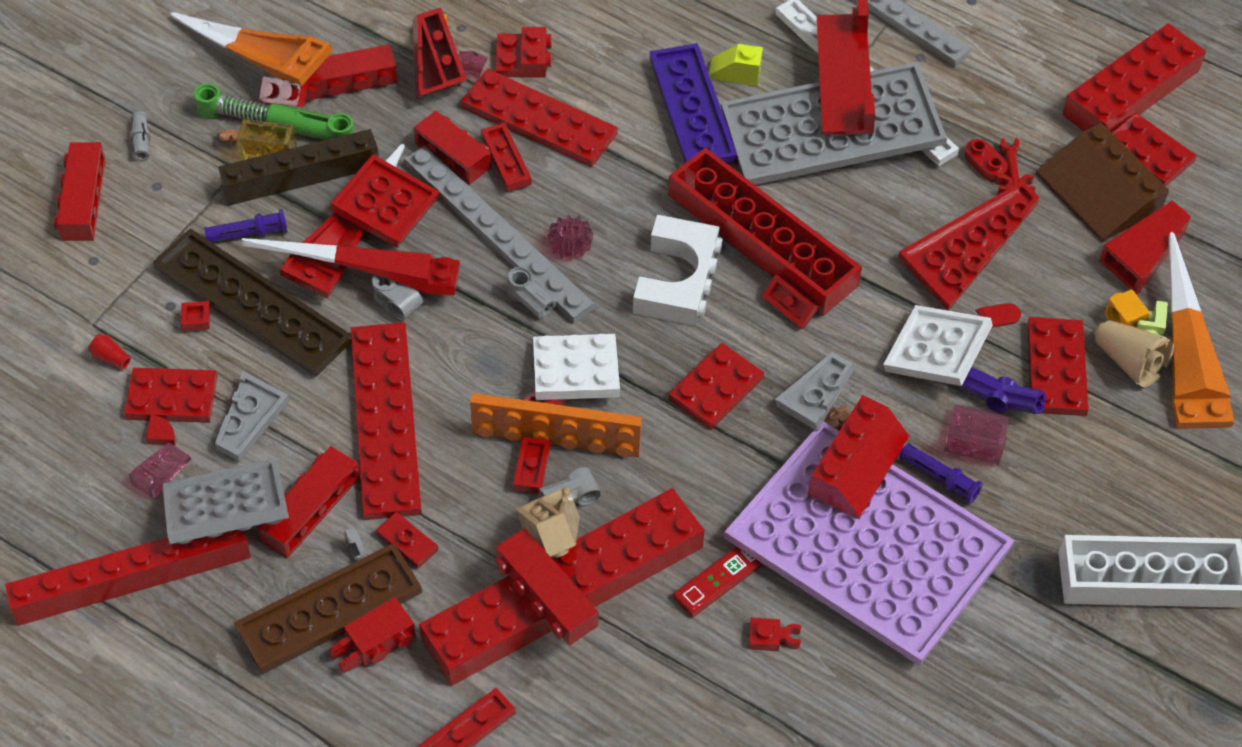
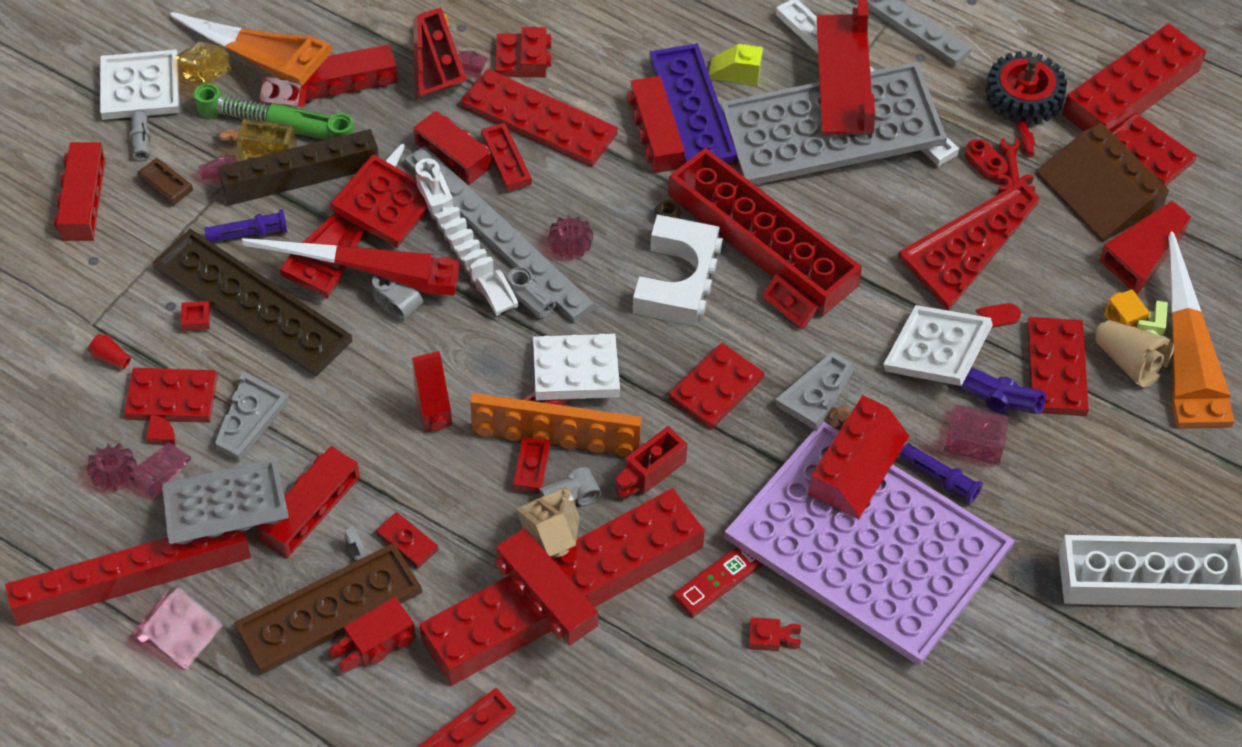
(111, 466): none -> clear pink gear
(139, 83): none -> white plate
(165, 181): none -> reddish brown plate
(178, 627): none -> clear pink bracket
(203, 62): none -> clear yellow brick
(210, 169): none -> clear pink cone
(385, 421): red plate -> none
(431, 392): none -> red slope
(474, 260): none -> white piece
(651, 463): none -> red hinge
(656, 124): none -> red brick
(667, 208): none -> dark brown plate
(1026, 87): none -> wheel
(1027, 138): none -> red piece

